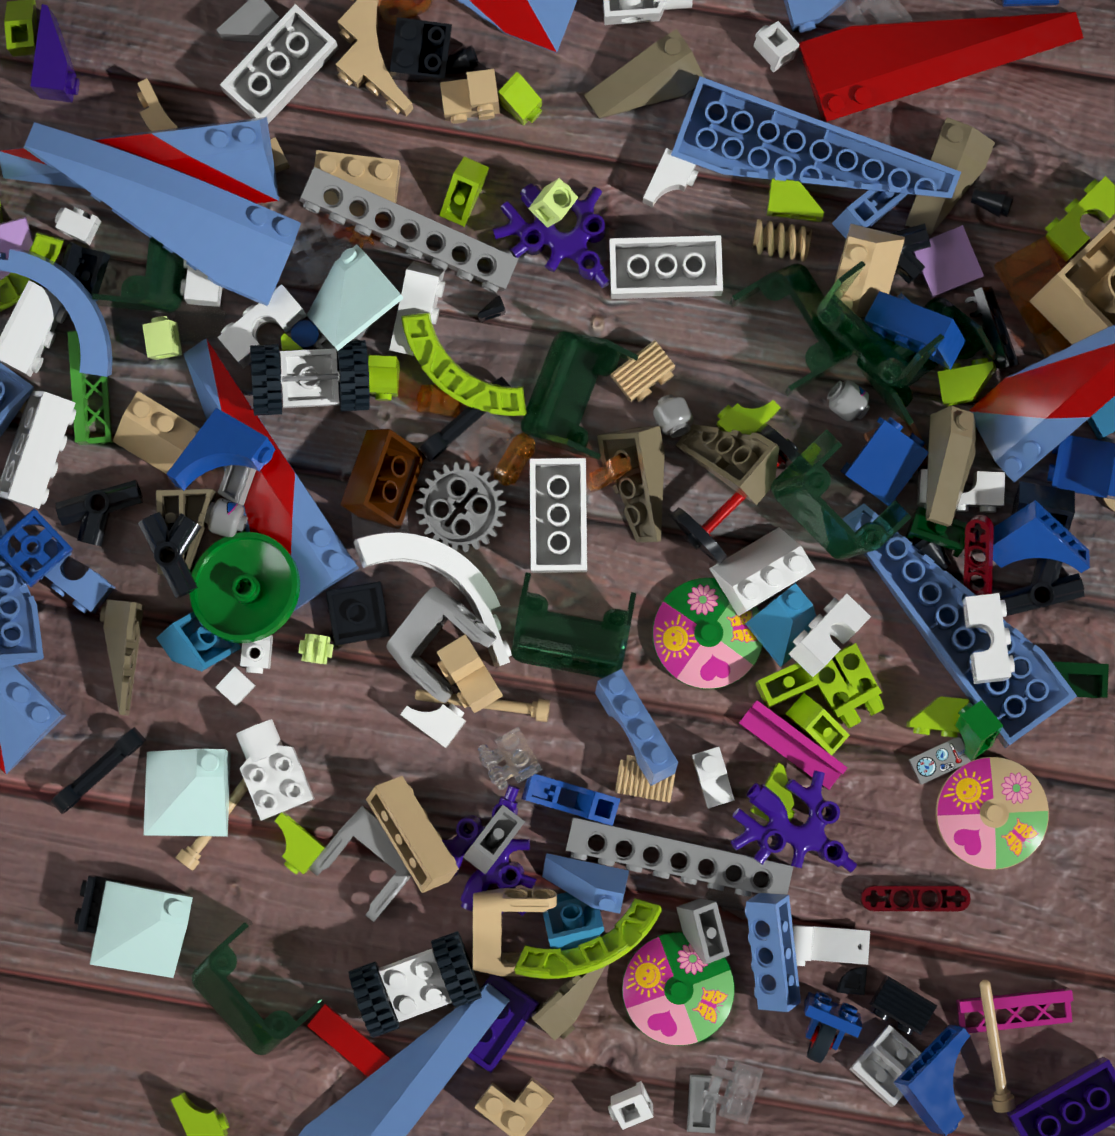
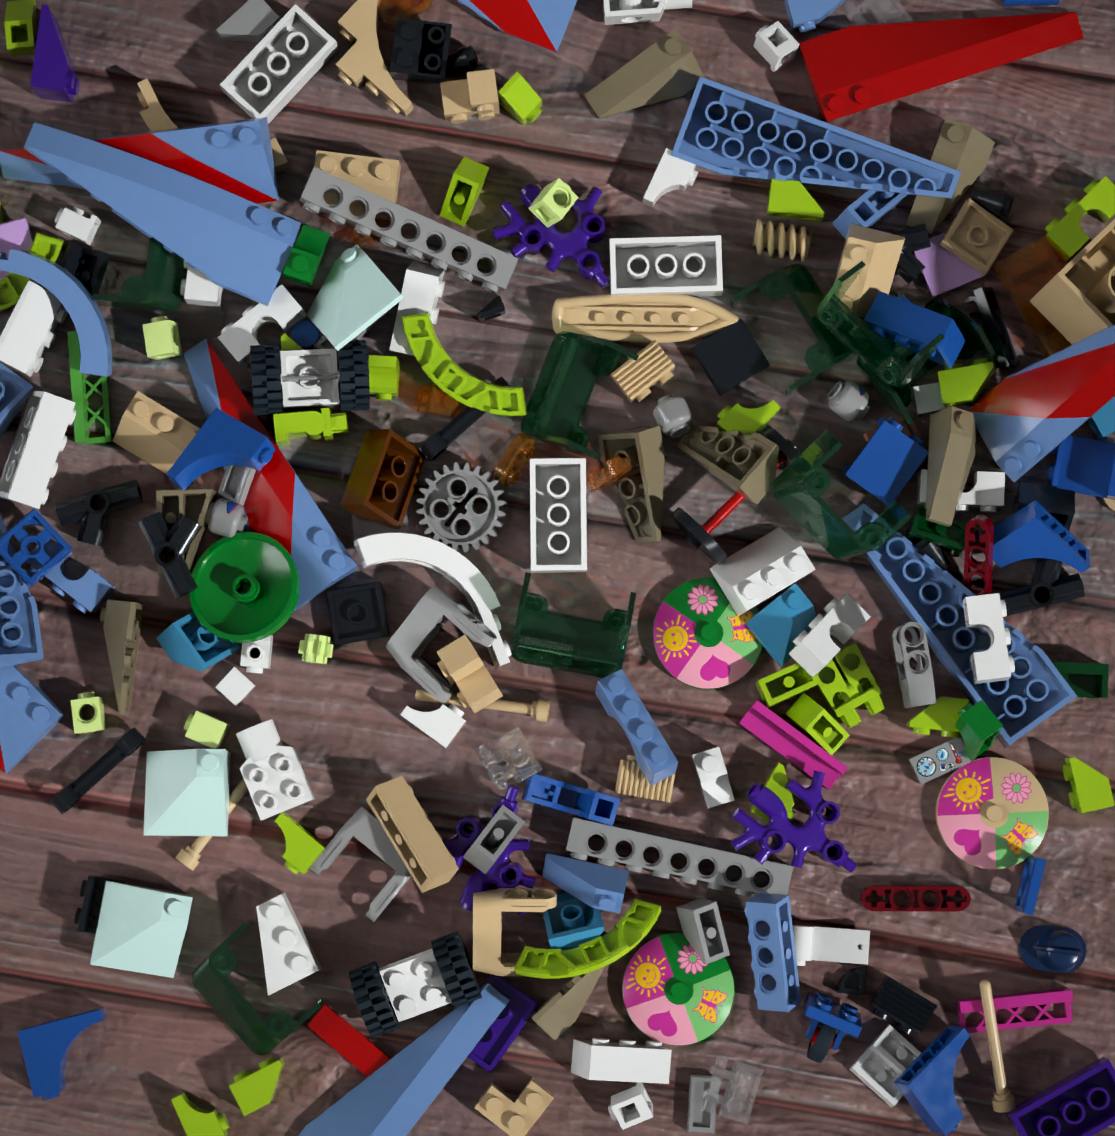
(47, 1048): none -> blue arch
(97, 723): none -> yellowish green brick
(206, 729): none -> yellowish green brick
(257, 1088): none -> lime slope
(284, 945): none -> white wedge
(306, 256): none -> green arch
(309, 424): none -> lime hips
(621, 1061): none -> white wedge
(640, 317): none -> tan piece
(730, 357): none -> black slope
(915, 685): none -> light grey connector
(928, 398): none -> white tile
(976, 236): none -> tan tile
(1030, 885): none -> blue piece
(1052, 949): none -> dark blue piece
(1089, 787): none -> lime slope

